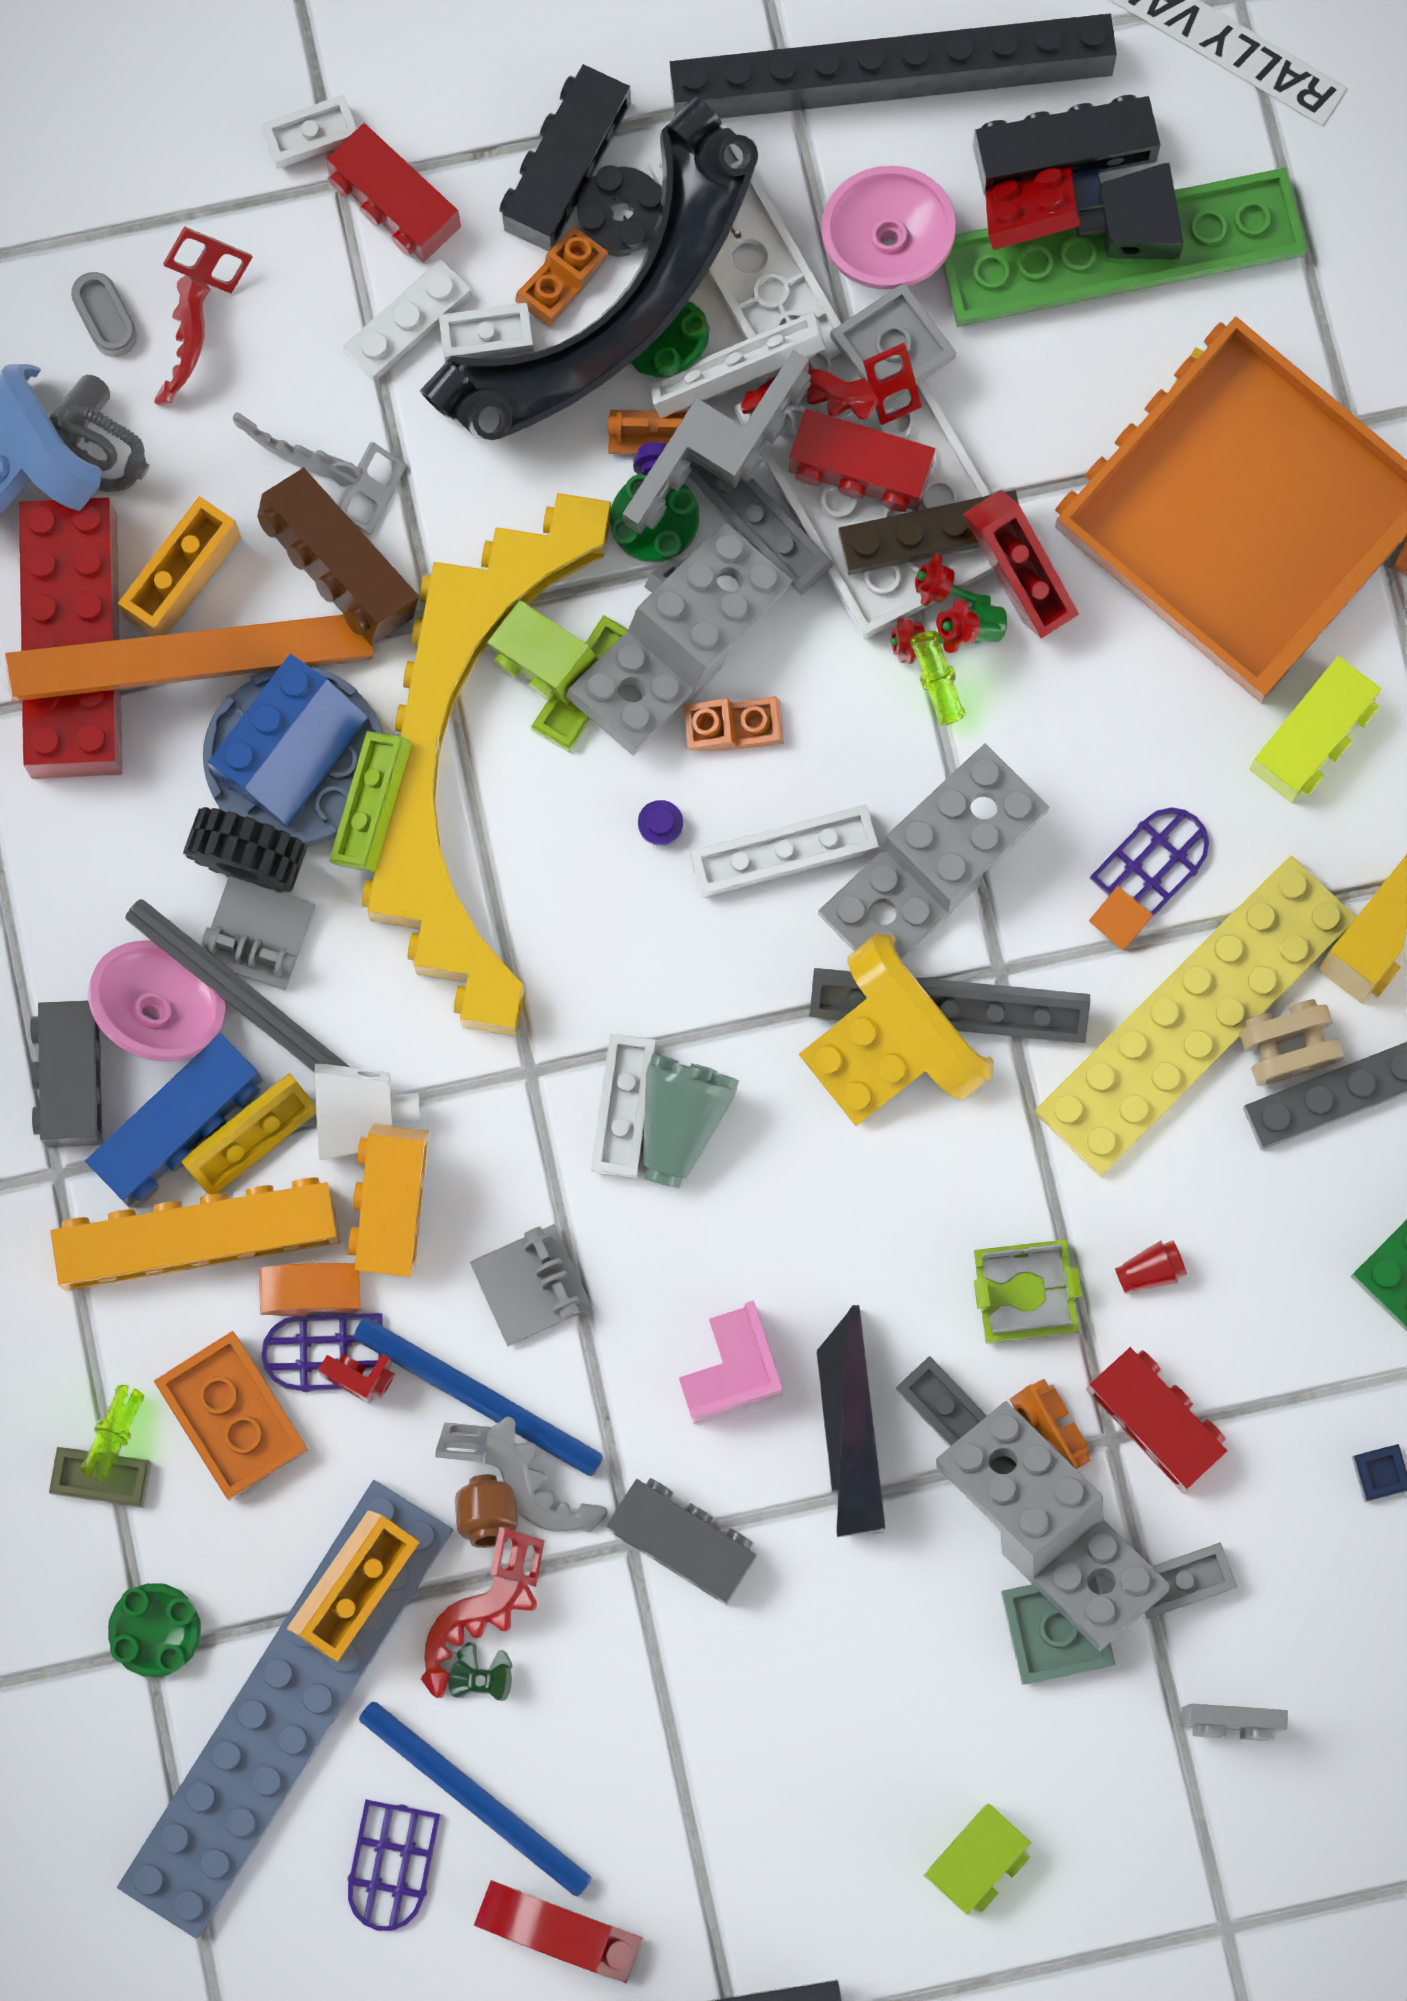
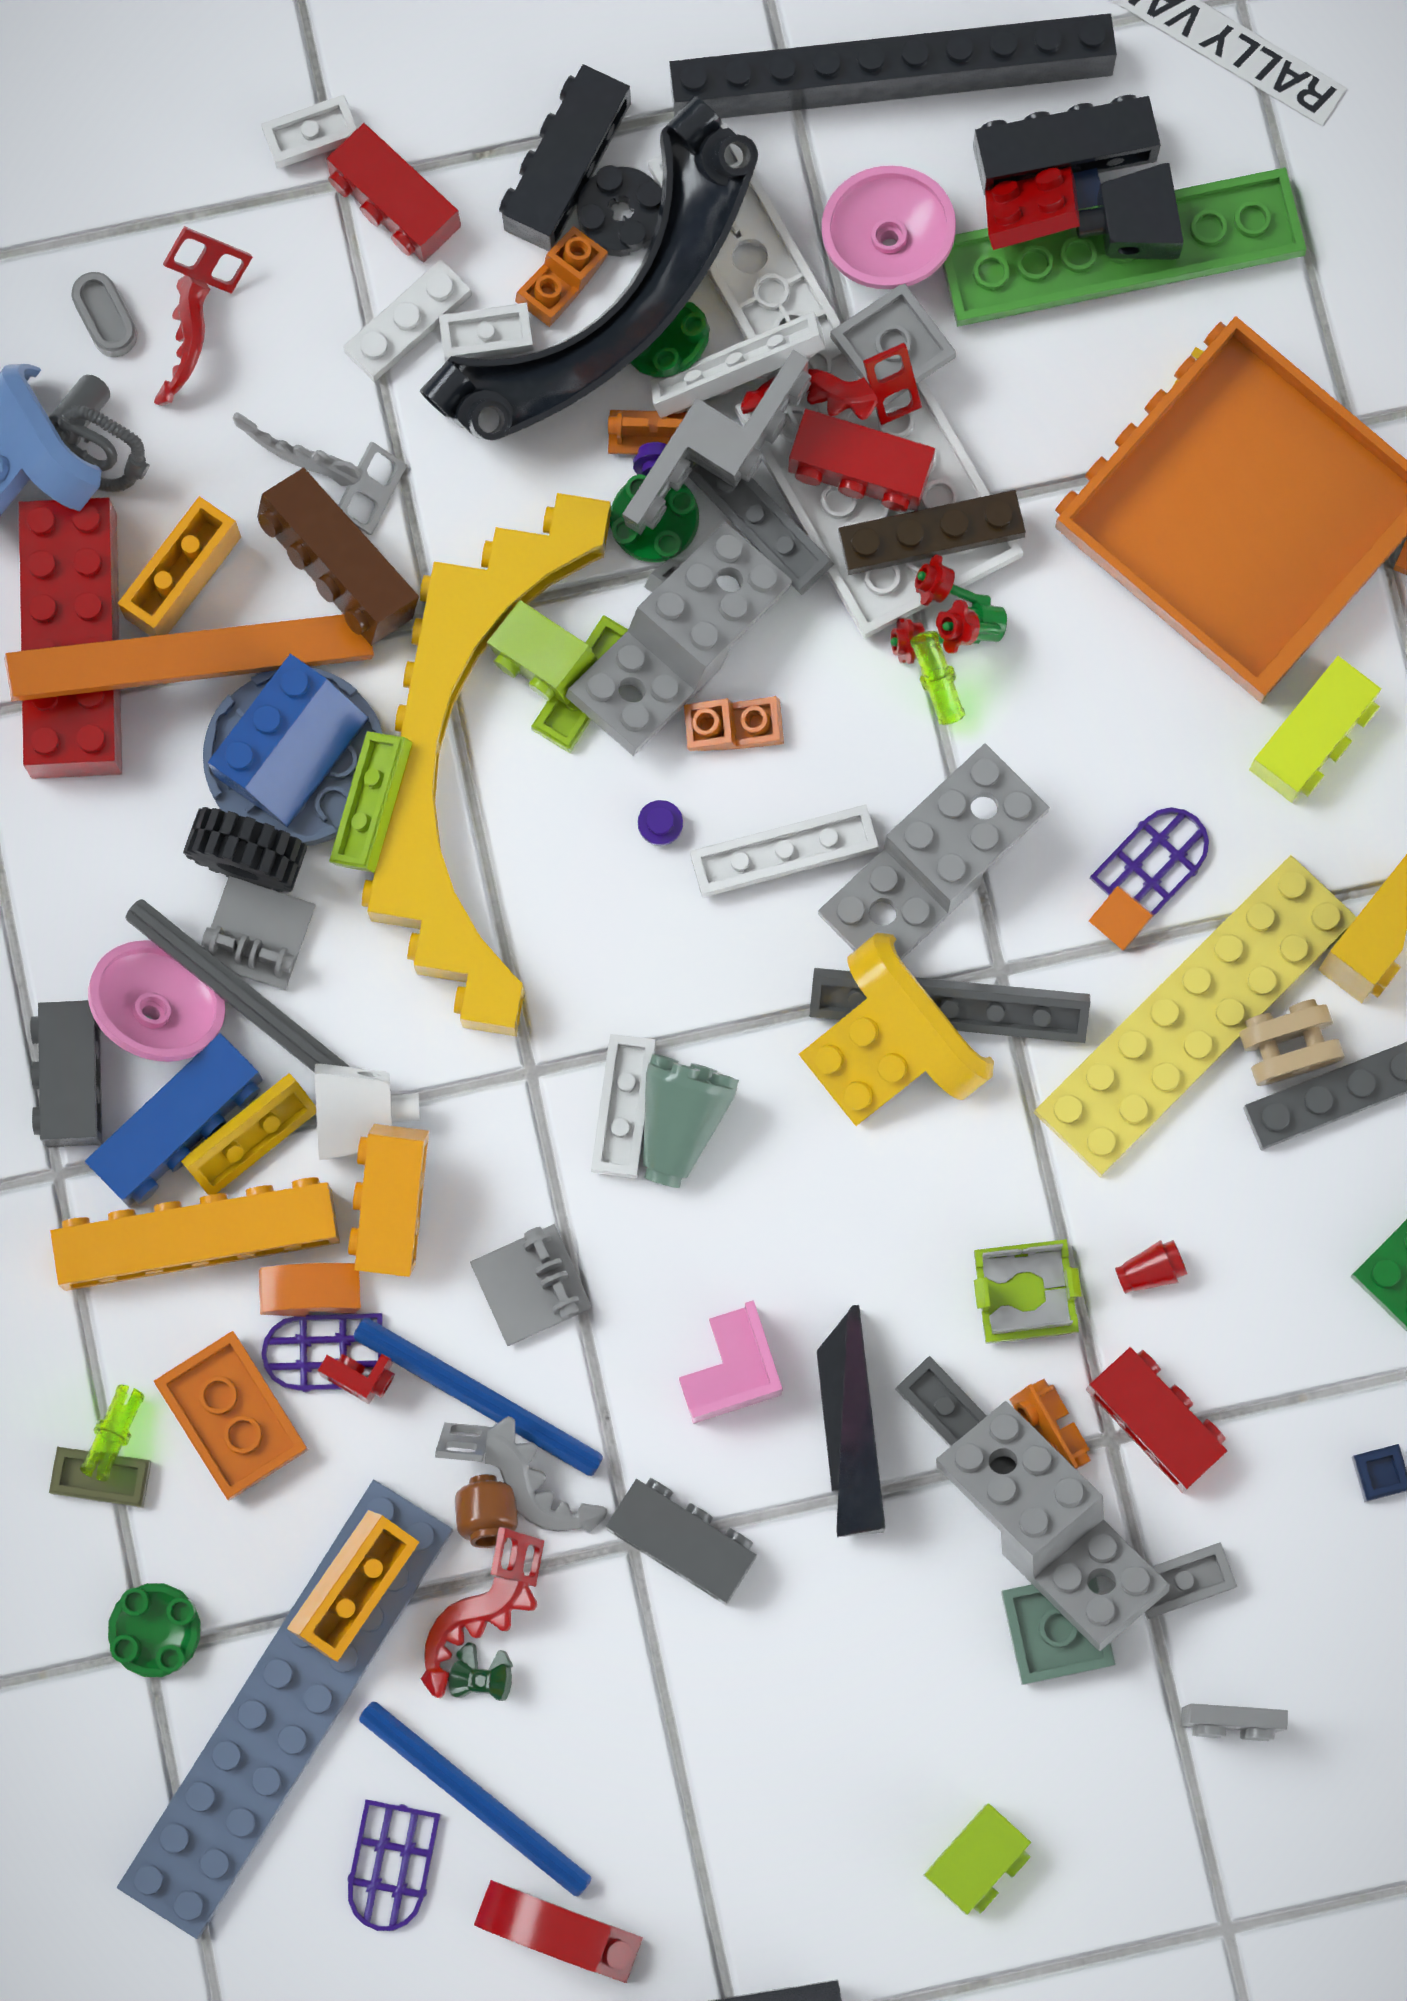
(1020, 563): red brick -> none

